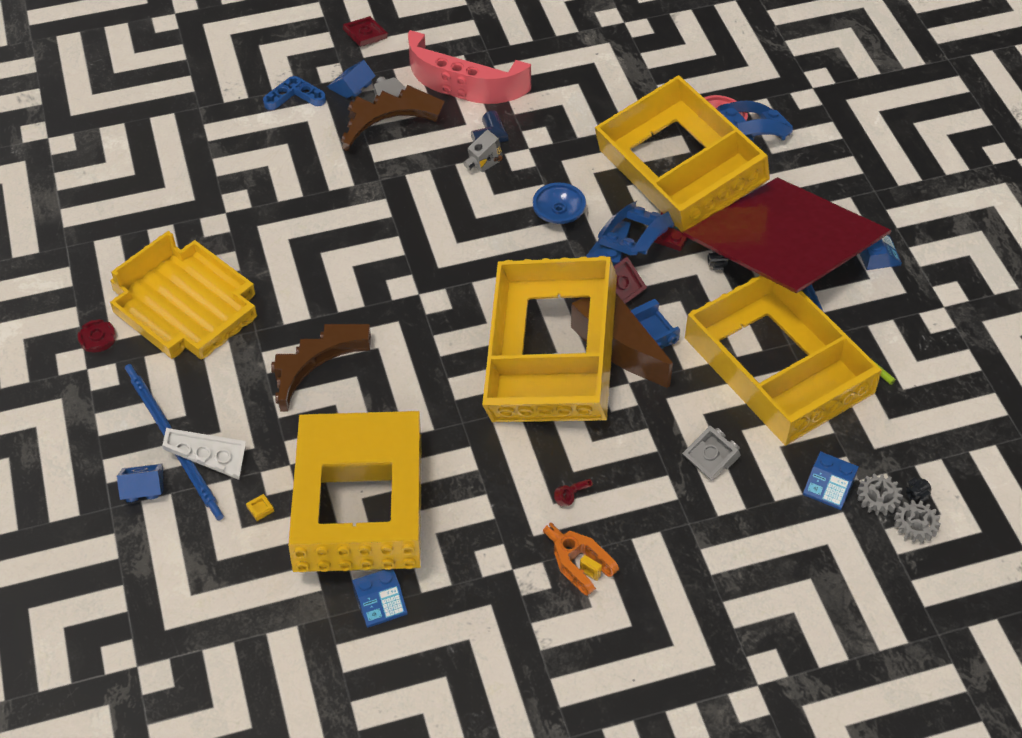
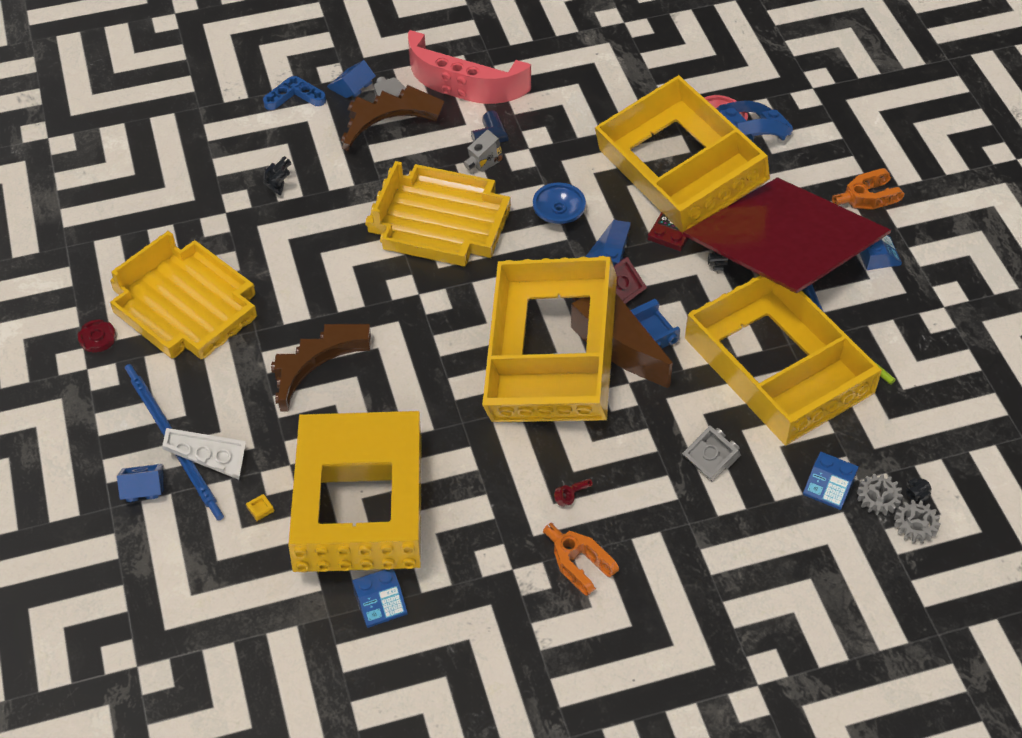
(276, 174): none -> black connector
(365, 31): dark red plate -> none
(438, 214): none -> yellow panel
(590, 567): yellow tile -> none
(656, 224): blue wedge -> none
(859, 196): none -> orange piece

